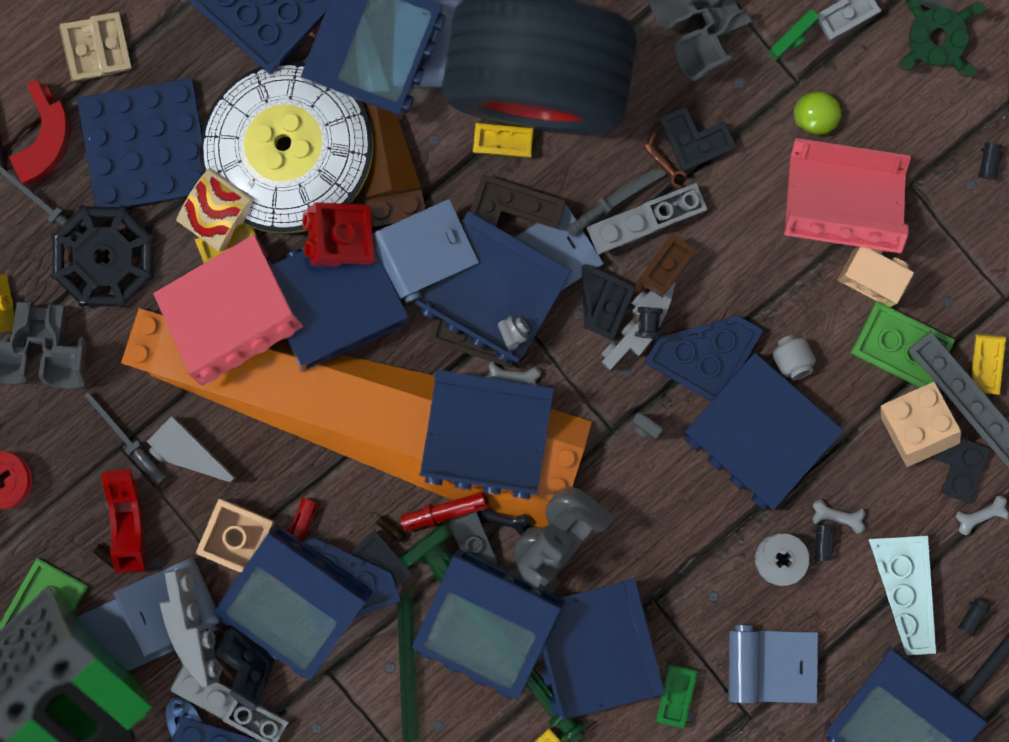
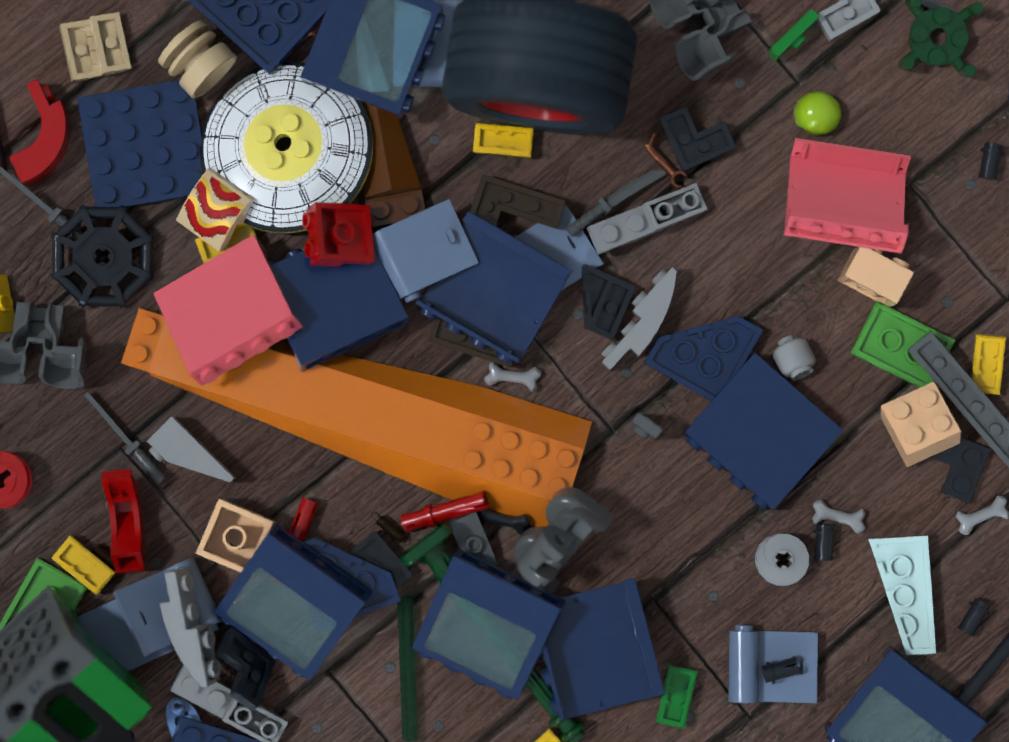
(83, 565): none -> yellow plate
(192, 54): none -> tan wheel
(486, 433): dark blue panel -> none
(514, 331): light grey plate -> none
(649, 322): black bush -> none
(666, 266): reddish brown panel -> none
(780, 669): none -> black pin

